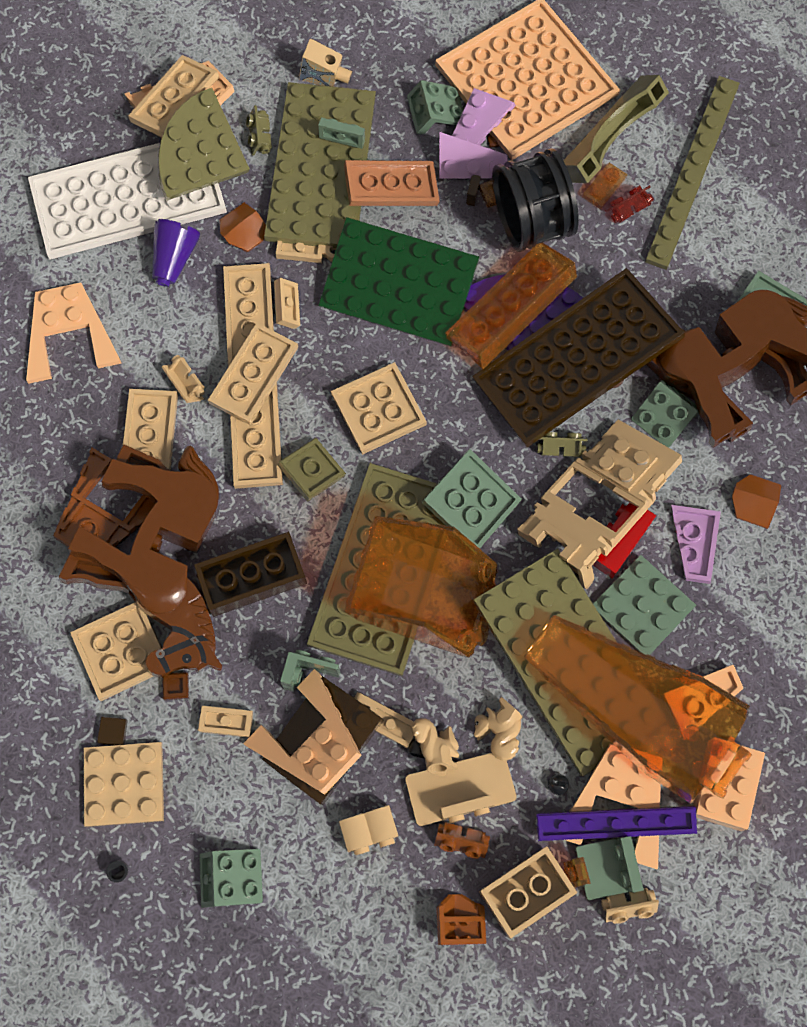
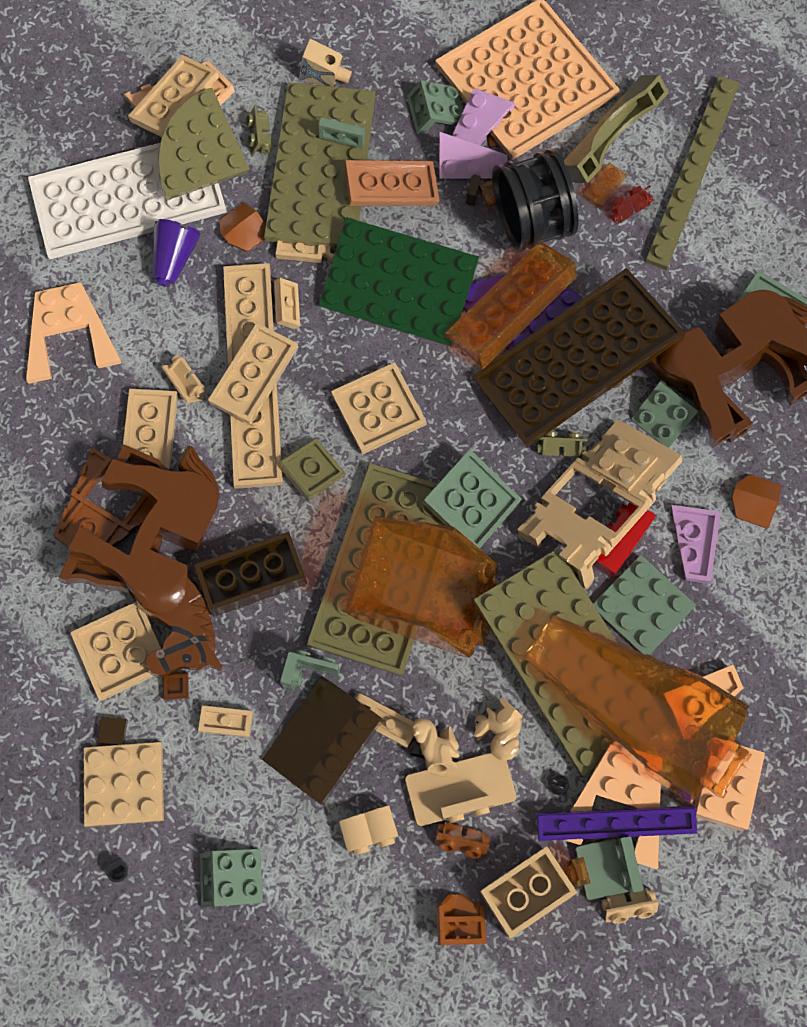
(324, 754): light nougat wing -> none

